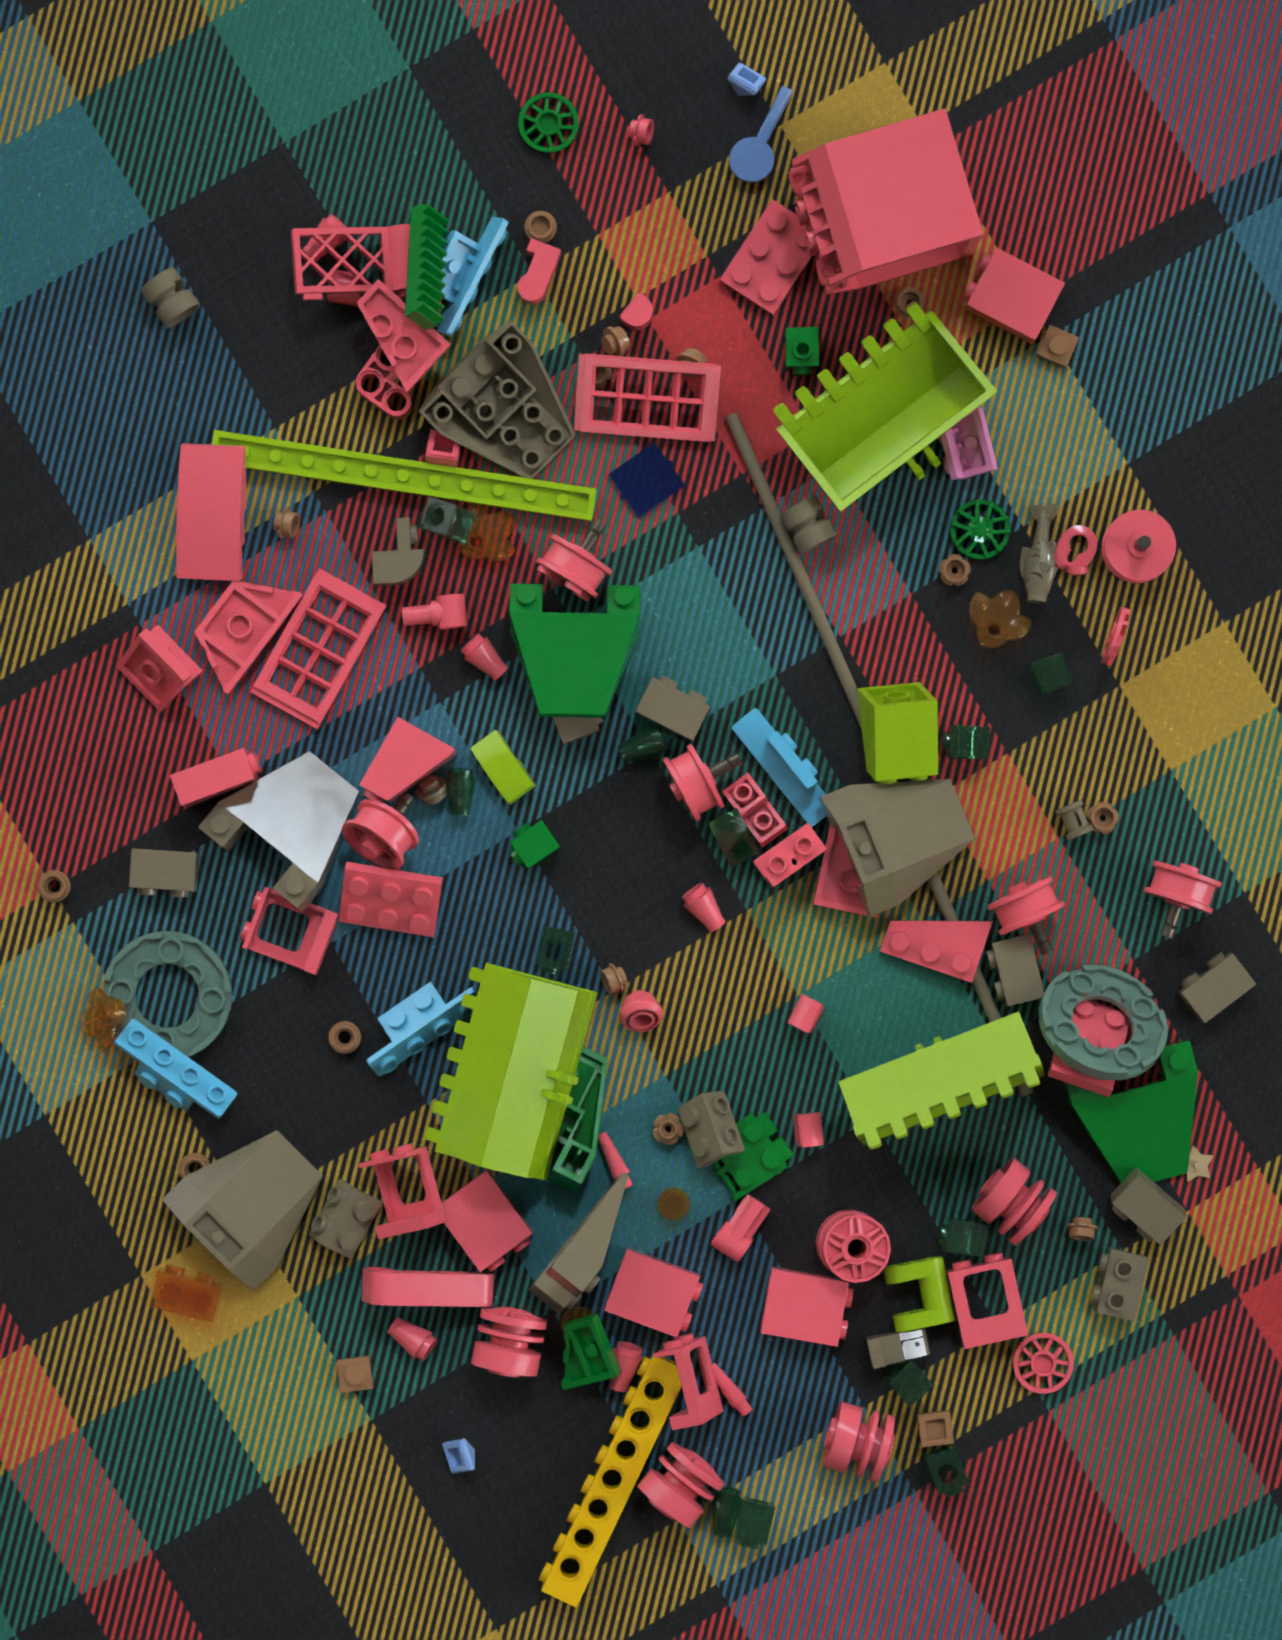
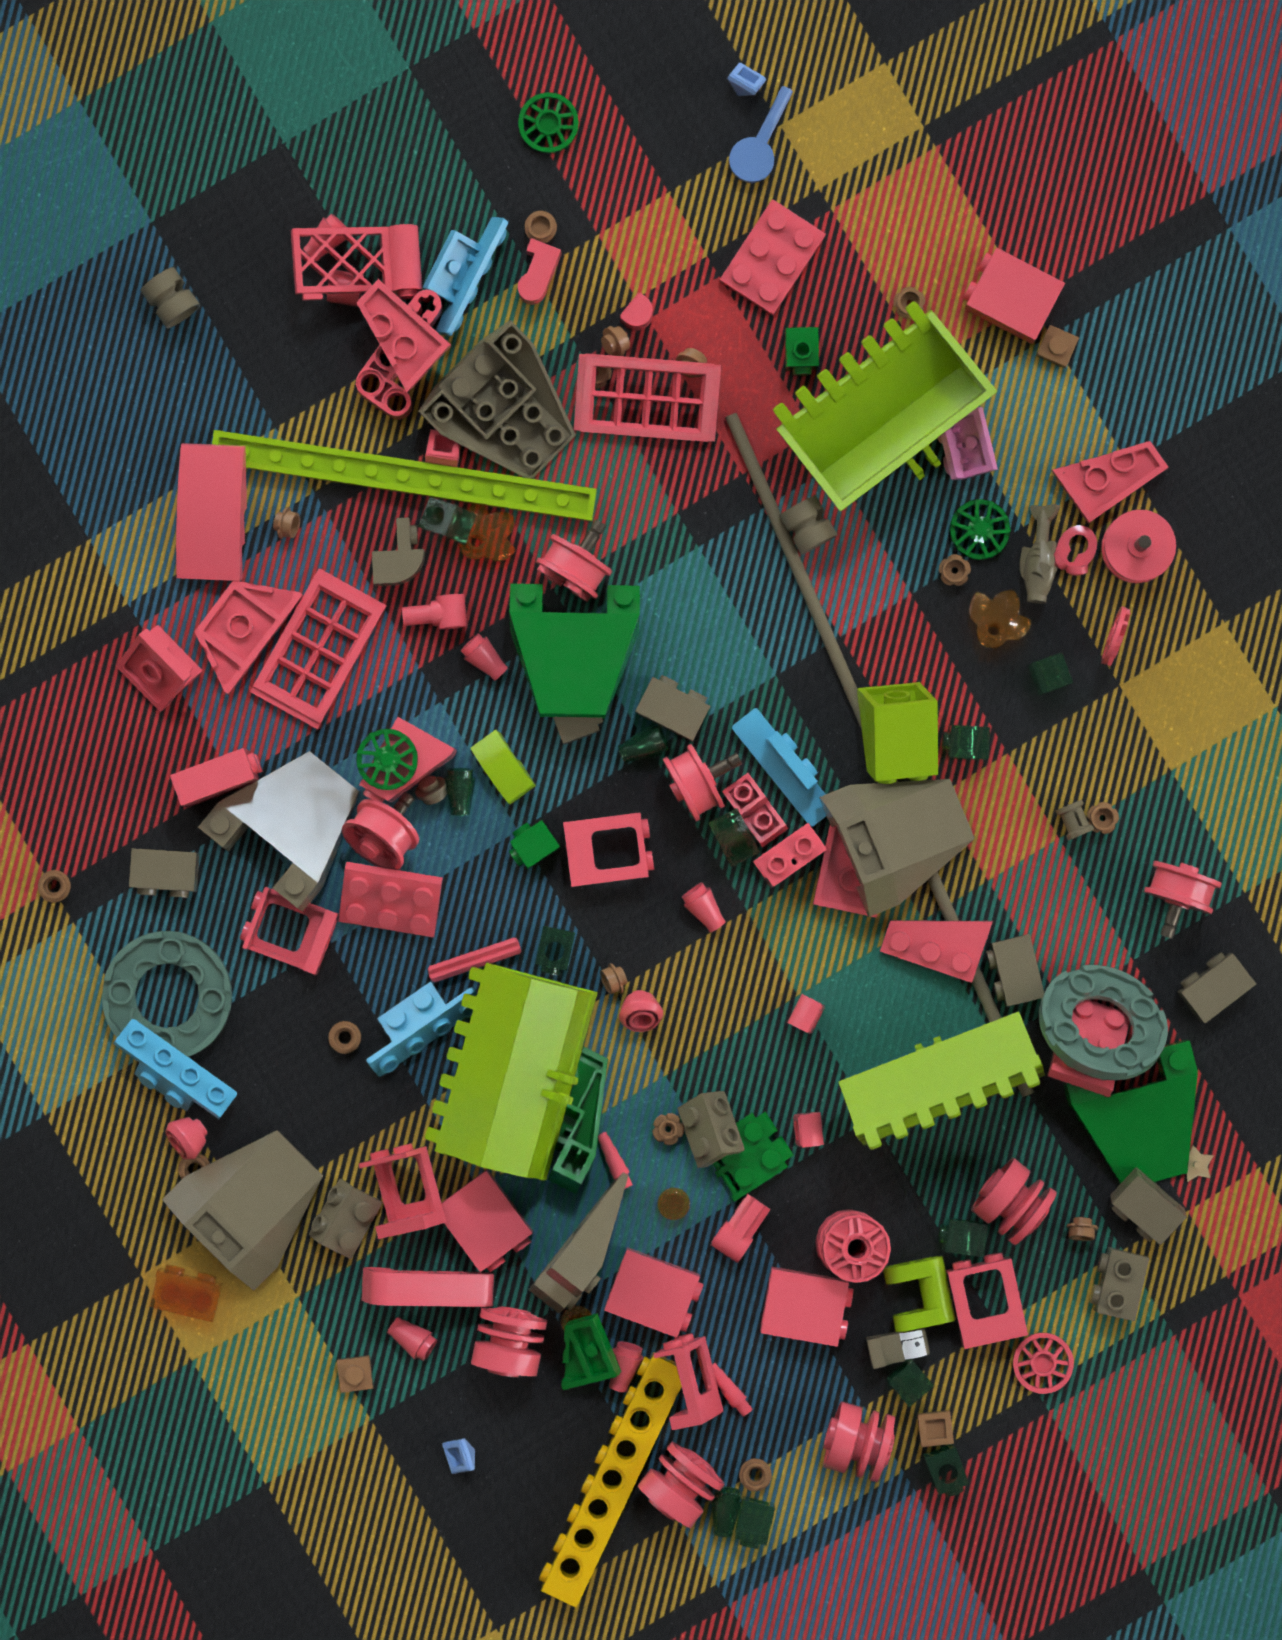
(102, 1018): clear orange plate -> none
(186, 1137): none -> coral cone
(387, 759): none -> green wheel
(425, 266): green gear -> none
(474, 959): none -> coral axle
(581, 856): none -> coral window
(641, 130): coral plate -> none
(646, 480): clear blue piece -> none
(762, 1482): none -> medium nougat plate
(885, 203): coral container -> none
(1027, 907): coral wheel -> none
(1108, 479): none -> coral wing

